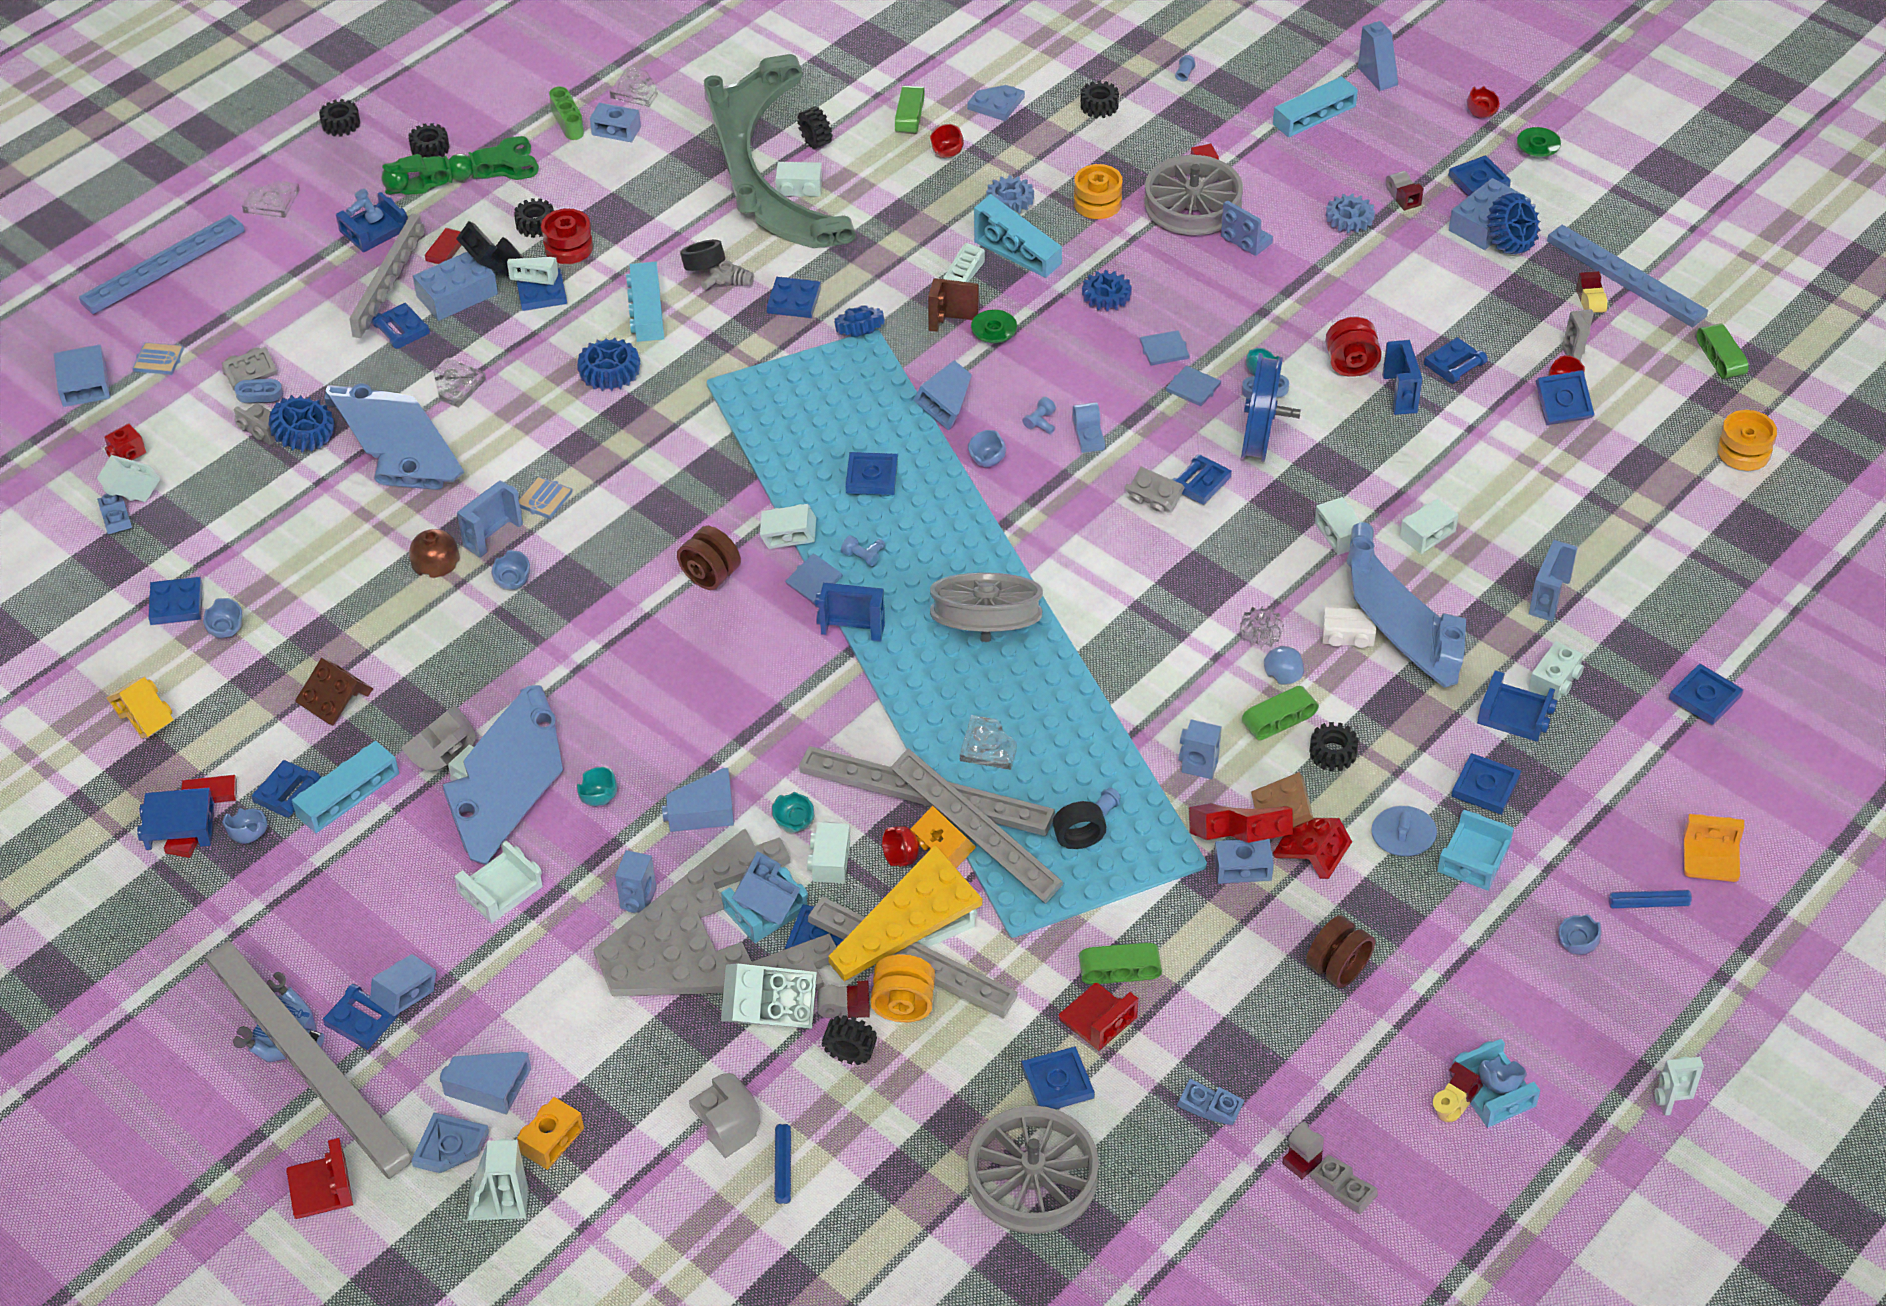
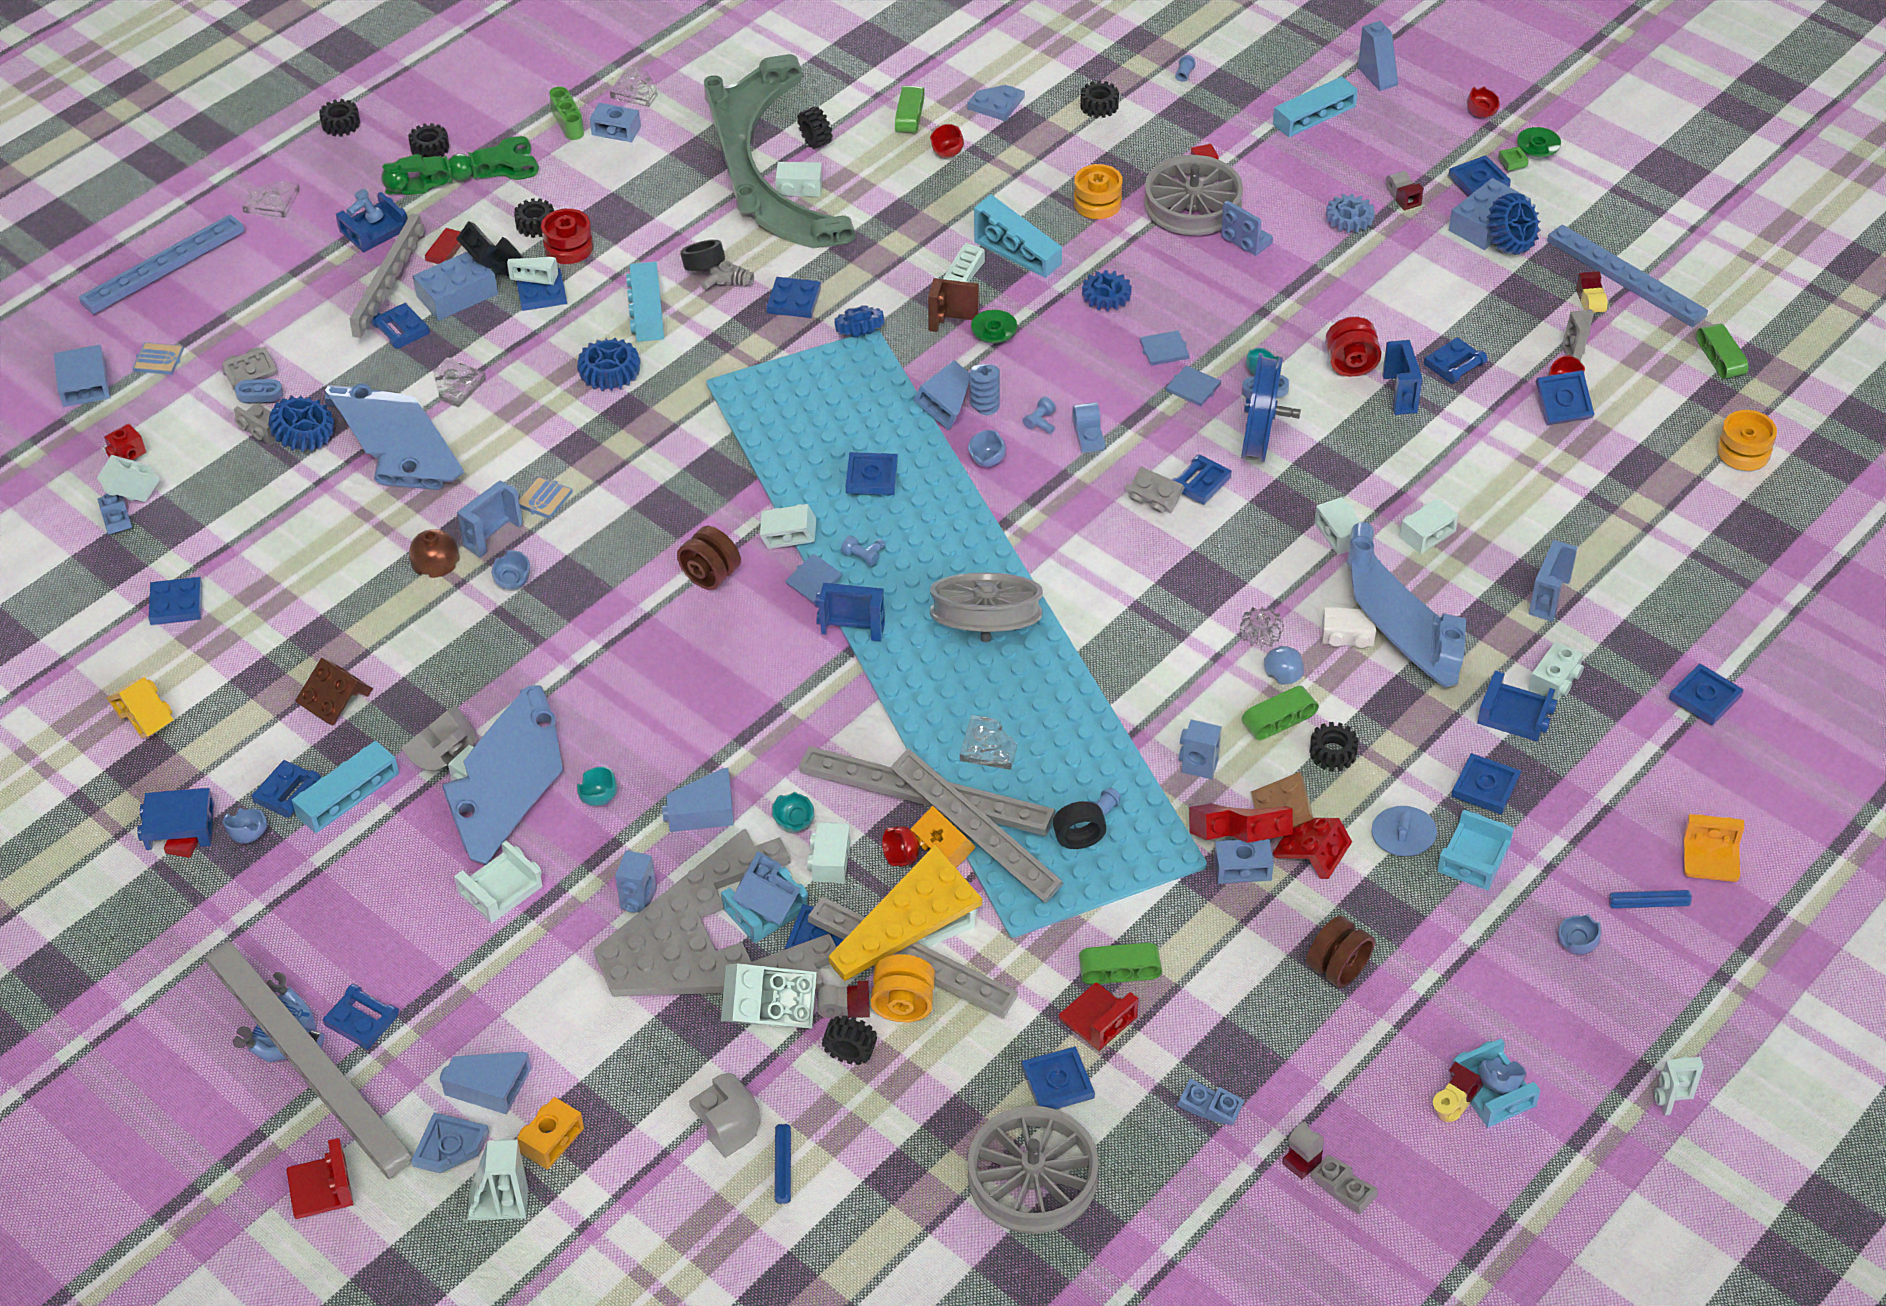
(221, 787): red tile -> none
(223, 618): medium blue hair -> none
(402, 984): medium blue brick -> none
(985, 388): none -> medium blue piece
(1011, 192): medium blue gear -> none
(1513, 158): none -> bright green plate

